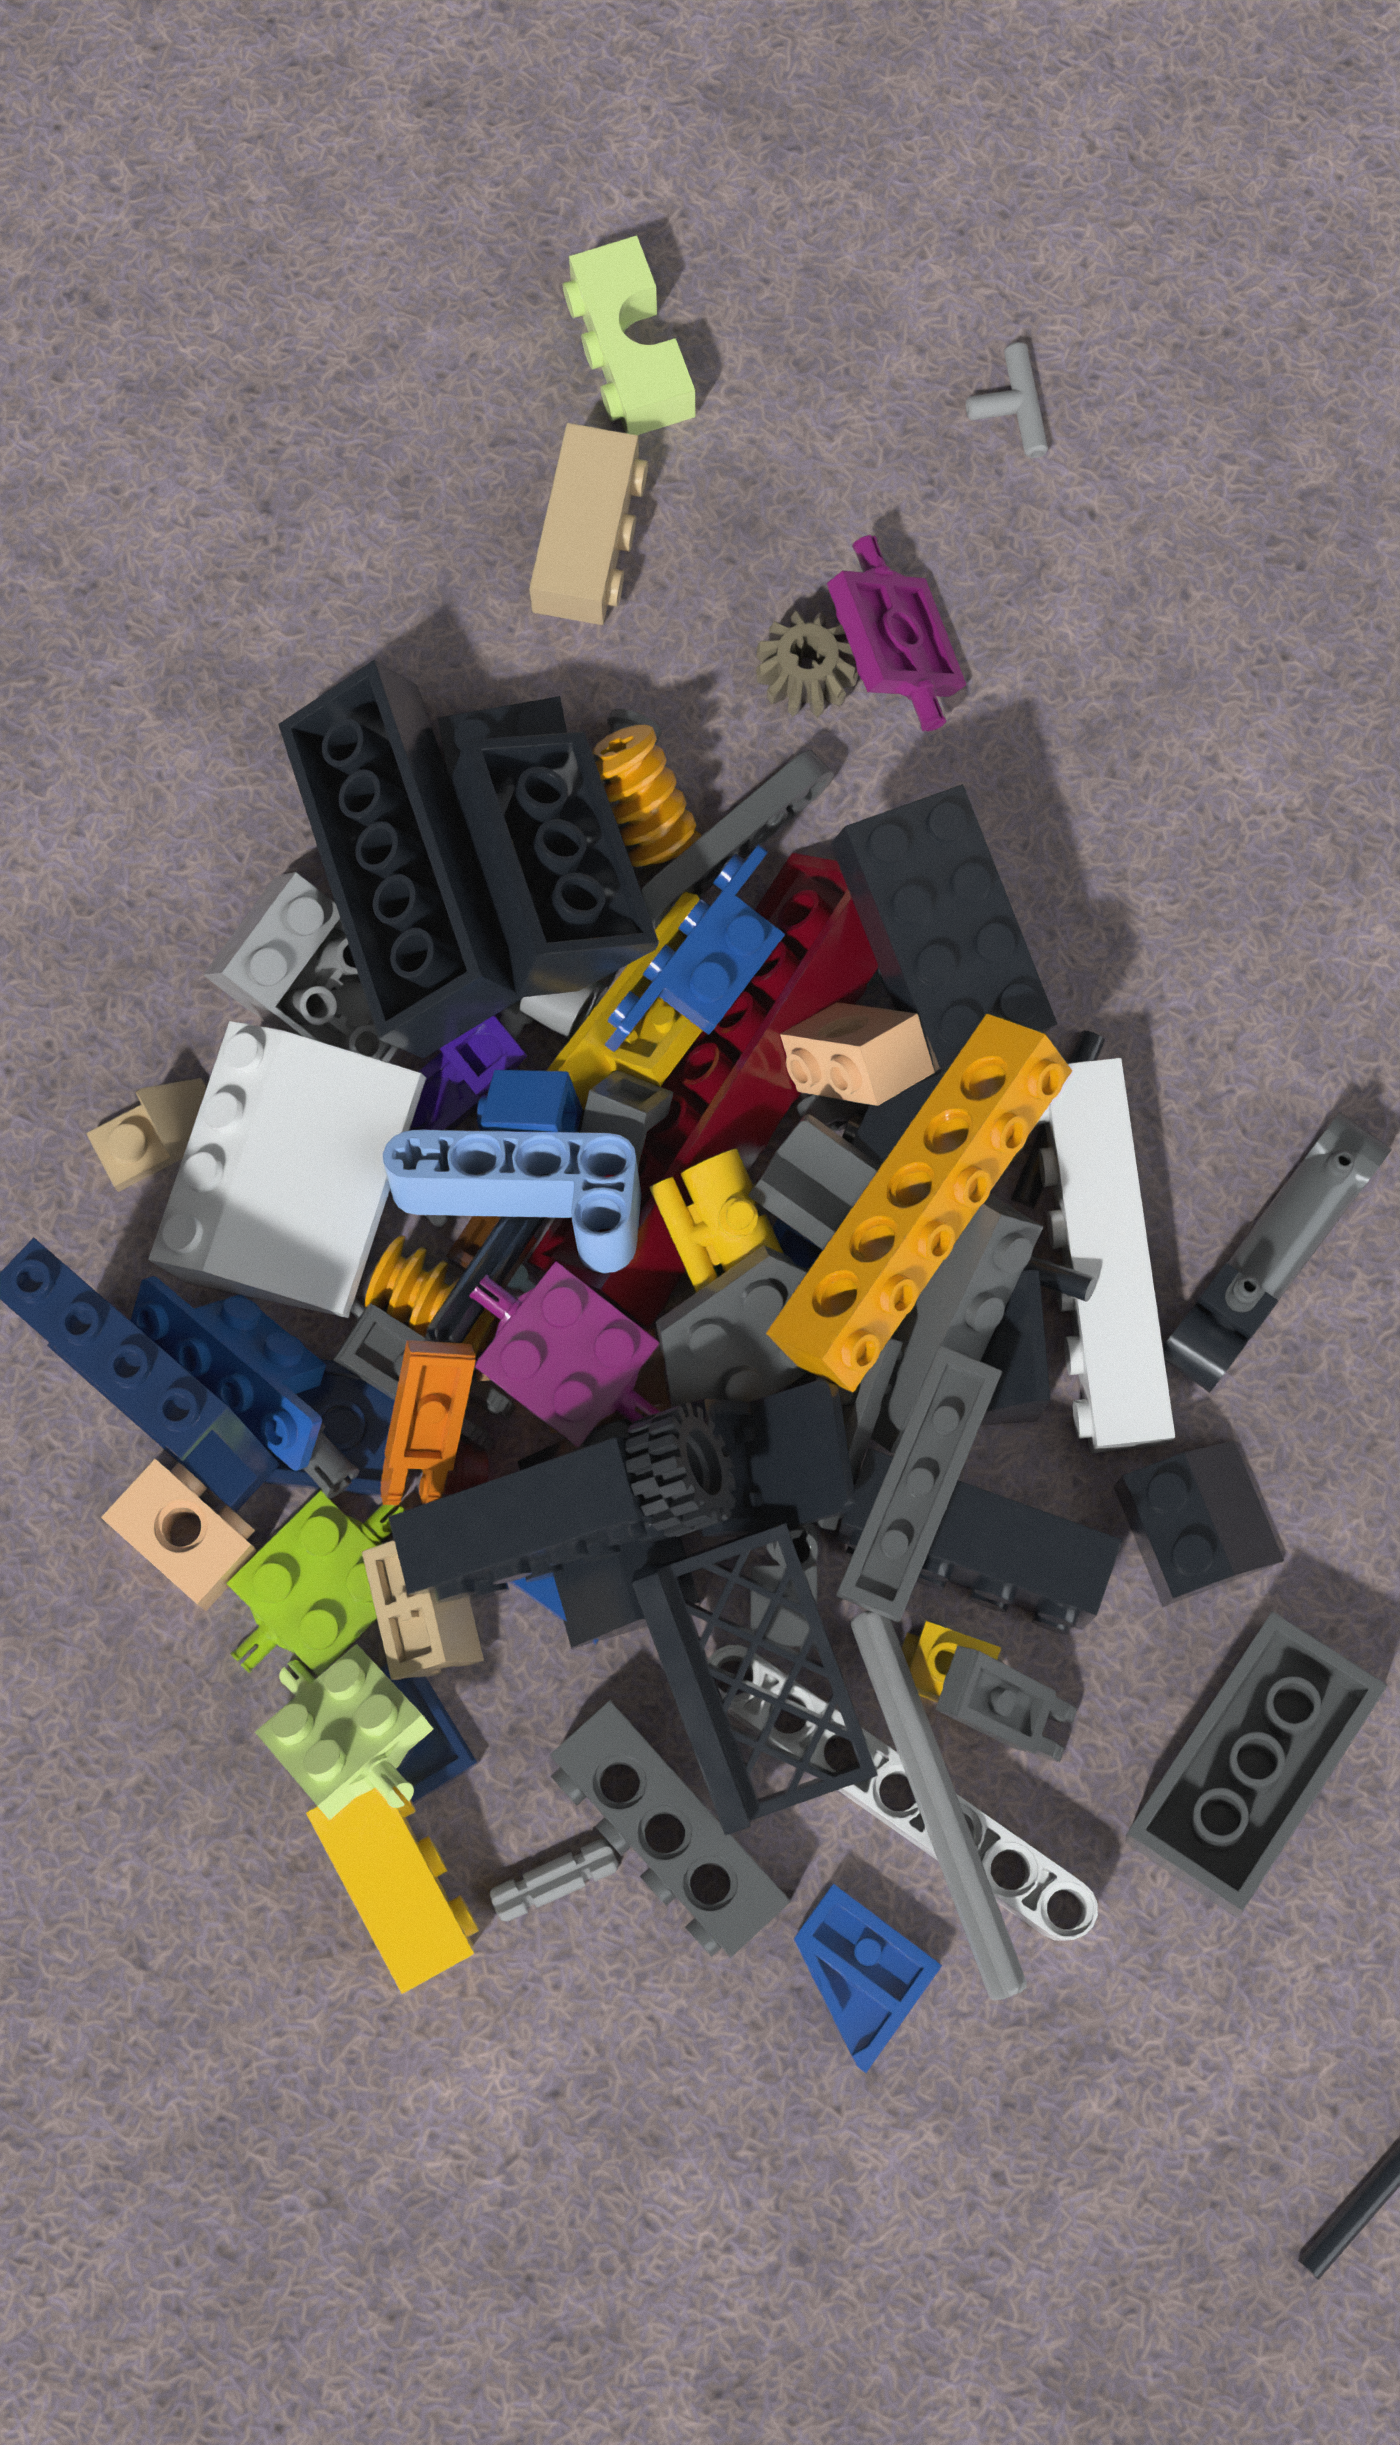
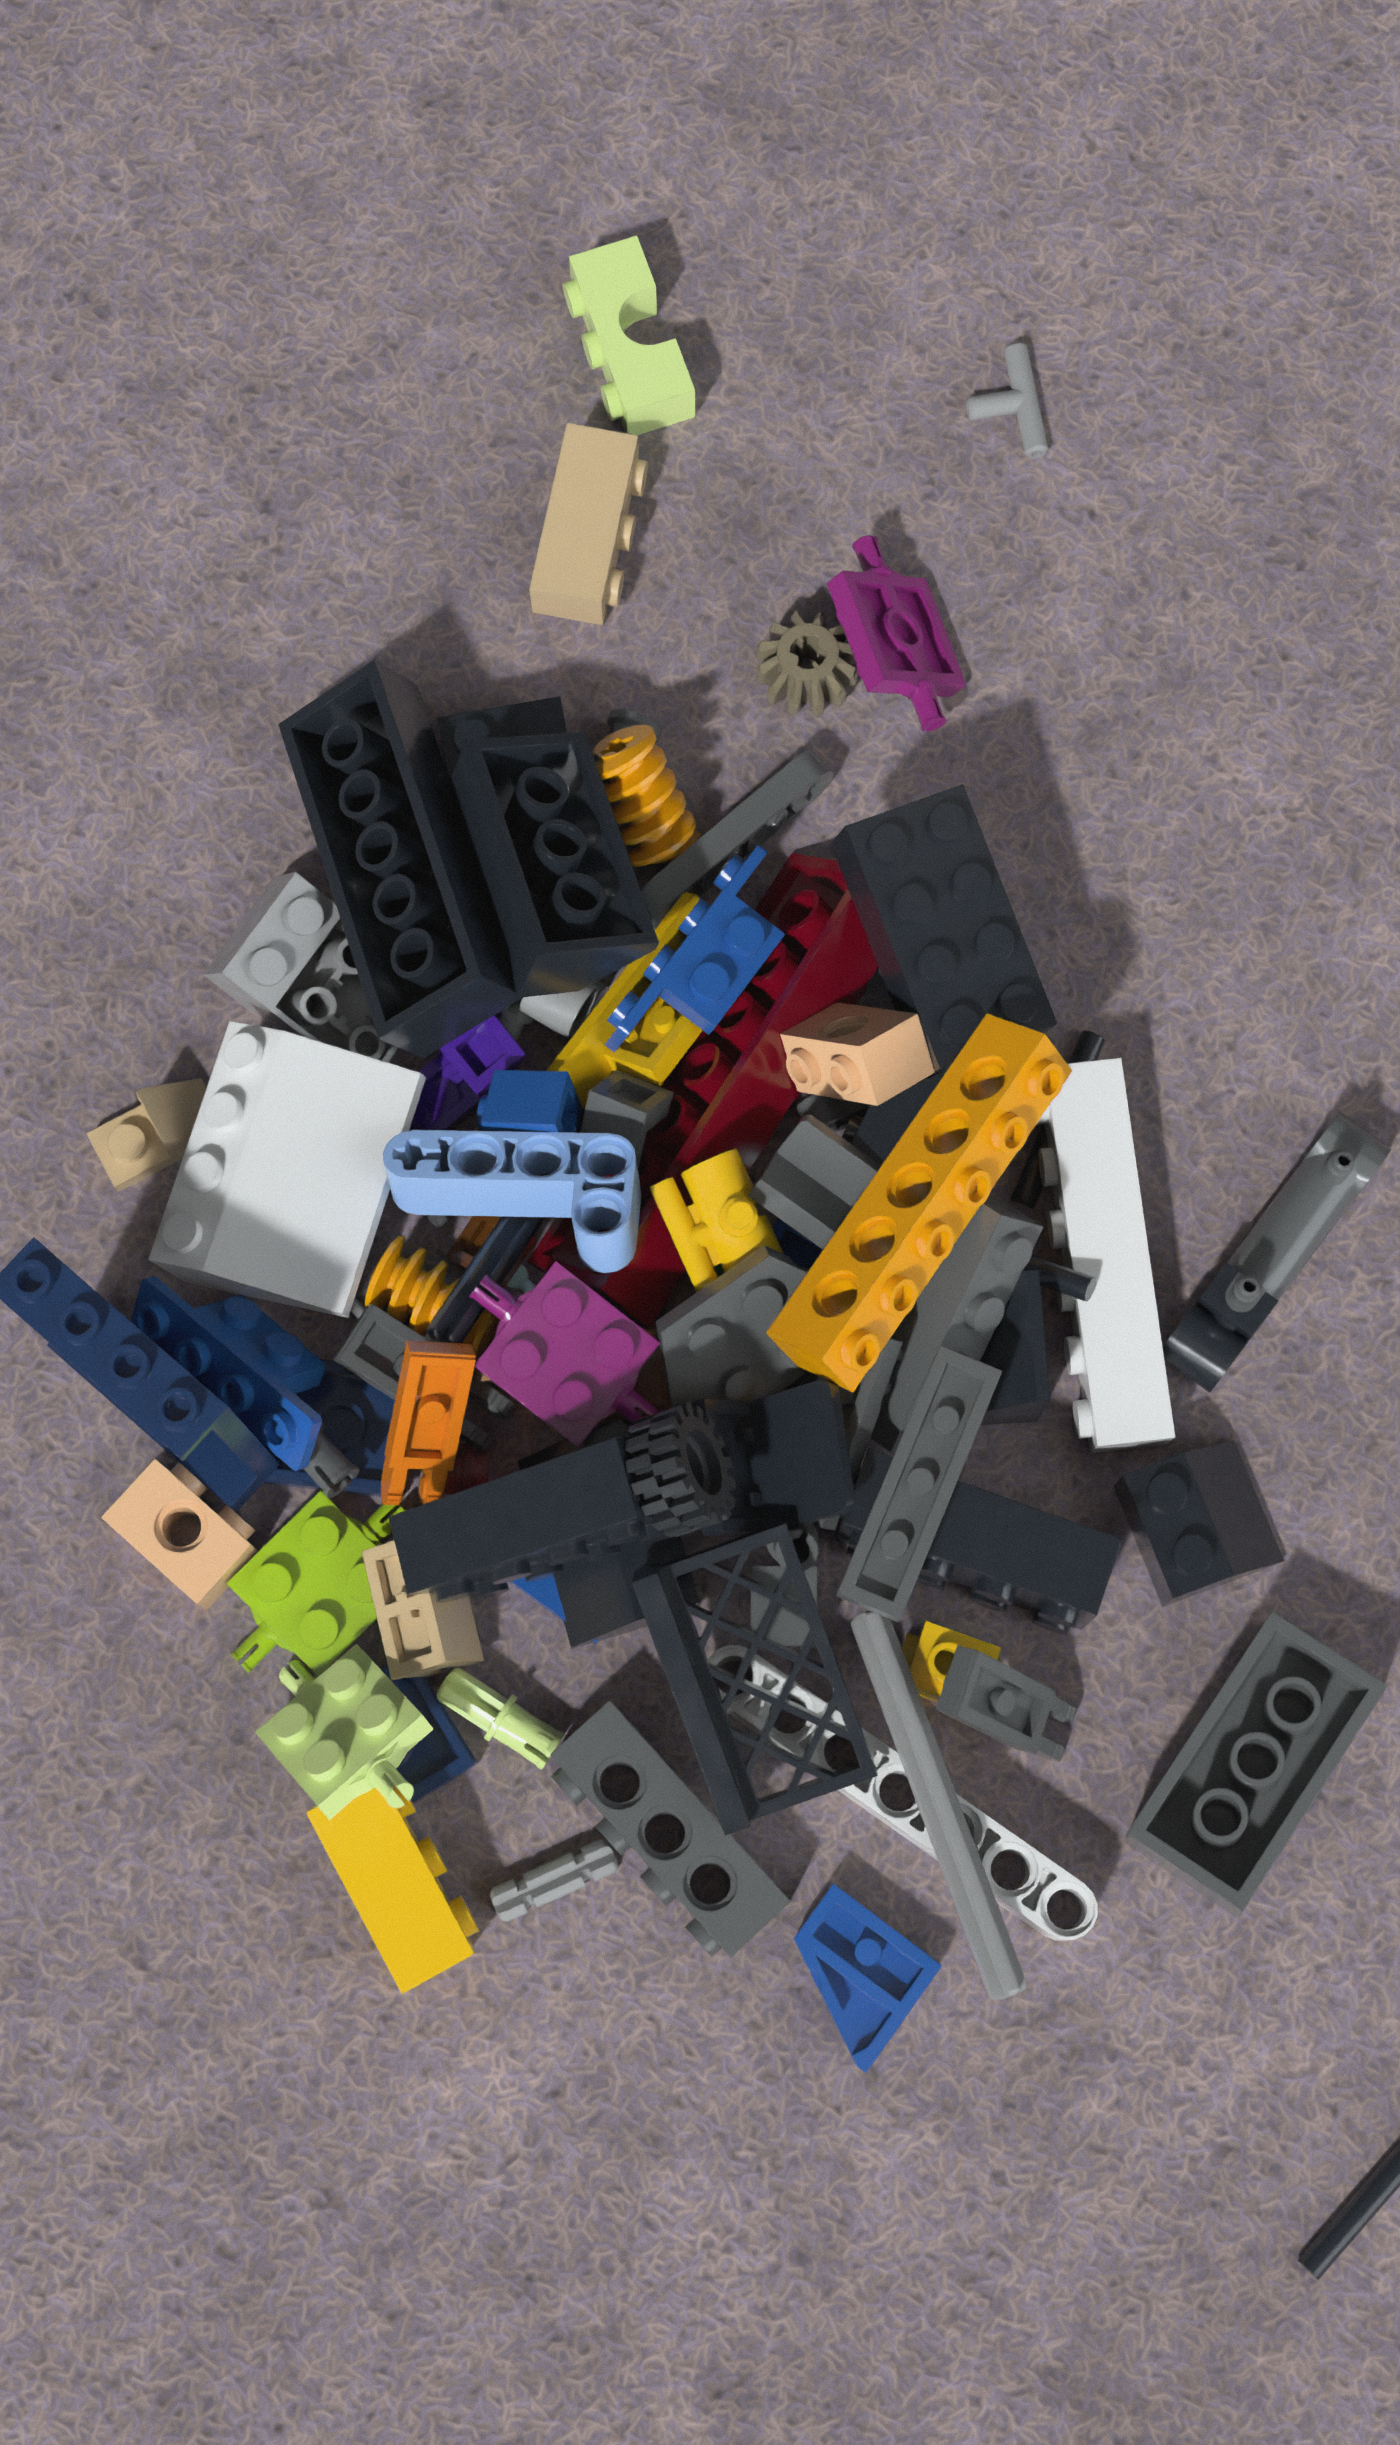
(499, 1716): none -> yellowish green axle

